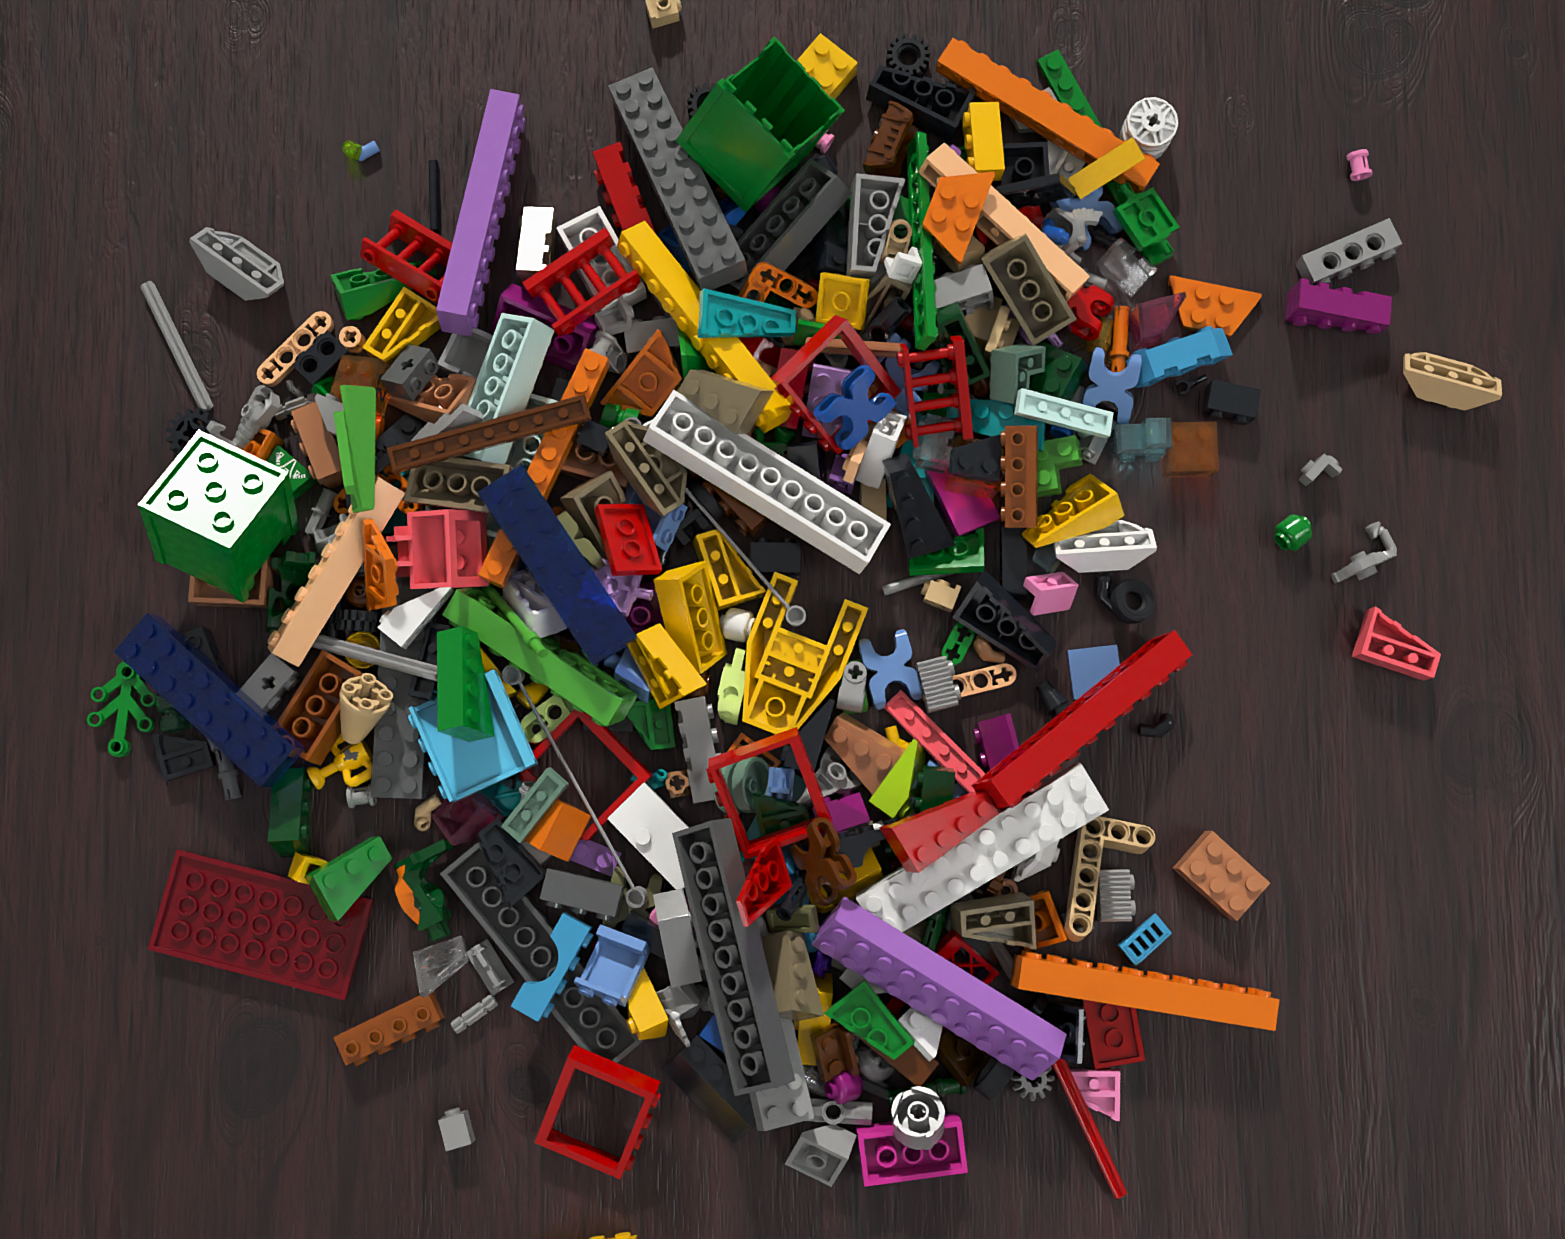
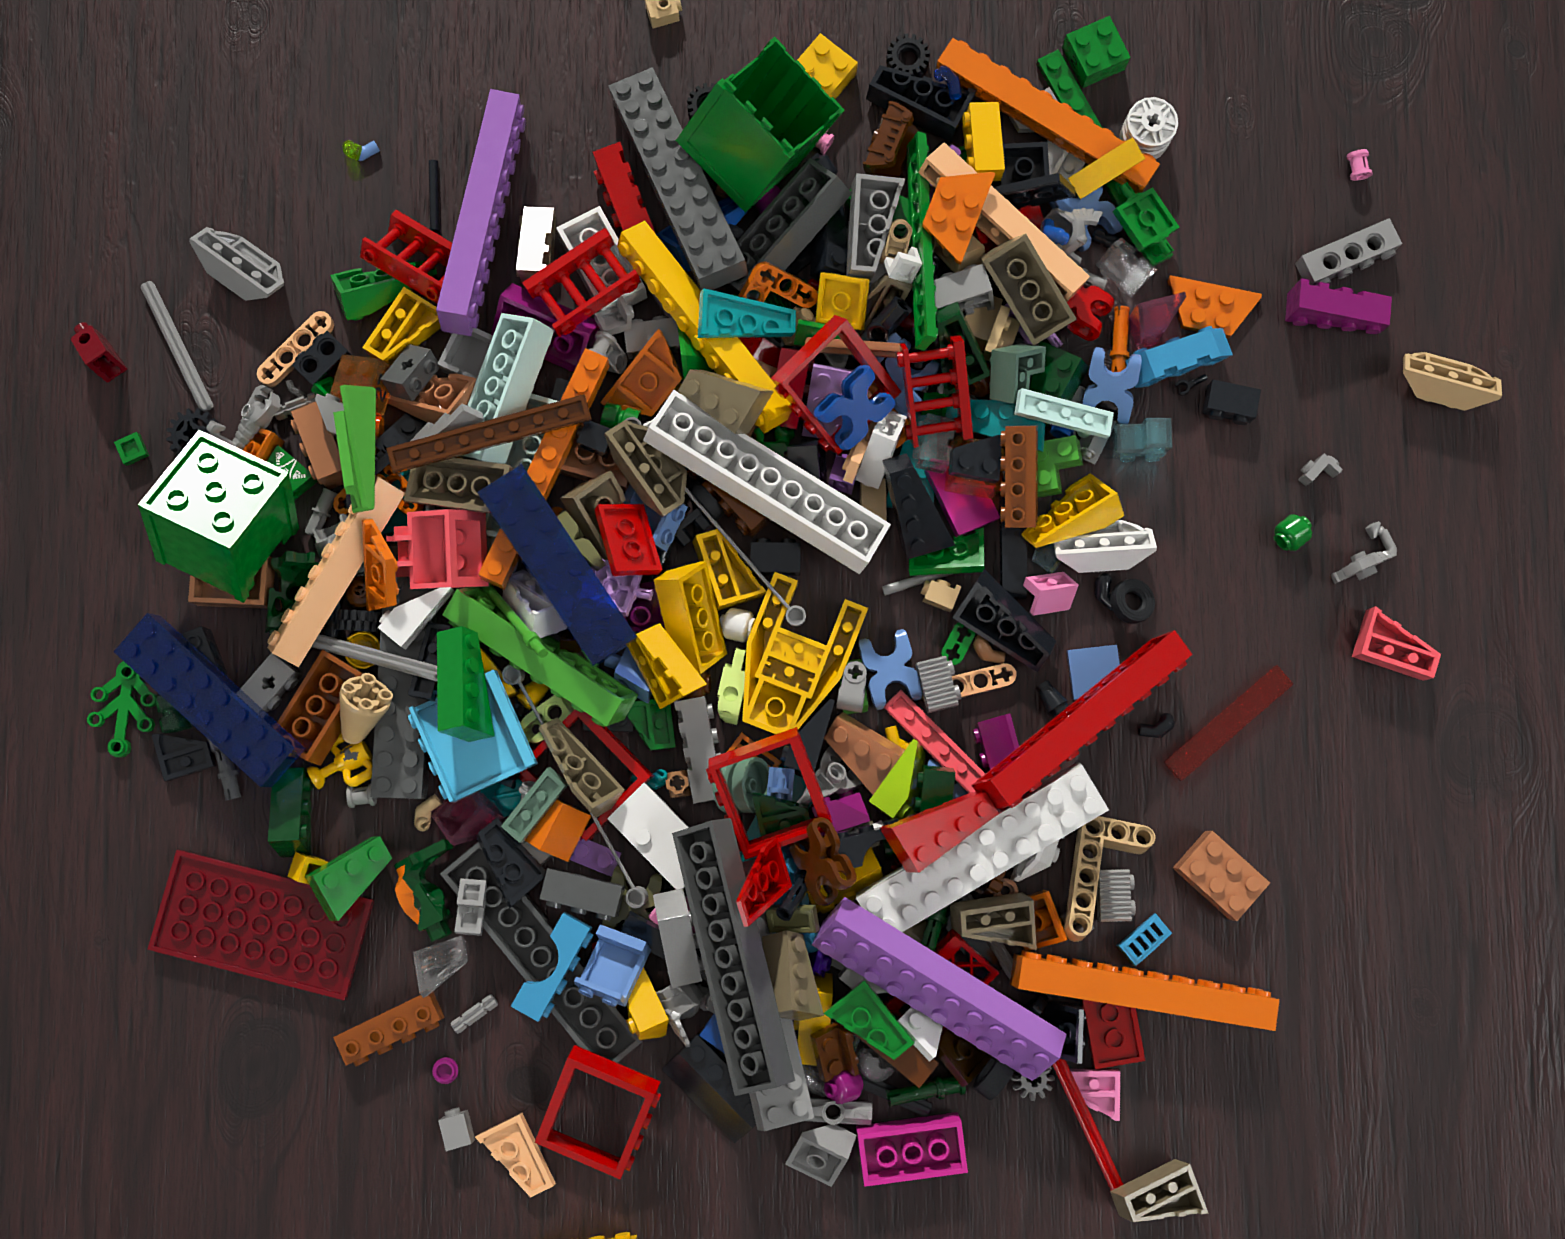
(92, 346): none -> dark red torso
(131, 448): none -> green plate
(345, 339): light nougat bush -> none
(445, 1070): none -> magenta plate
(471, 907): none -> light grey slope
(490, 967): light grey hinge -> none
(515, 1148): none -> light nougat wing
(582, 771): none -> dark tan wedge
(916, 1132): light grey brick -> none
(951, 79): none -> clear blue arm
(1095, 51): none -> green brick
(1104, 338): clear yellow cone -> none
(1160, 1194): none -> dark tan wedge
(1192, 451): clear orange brick -> none
(1228, 723): none -> clear red tile

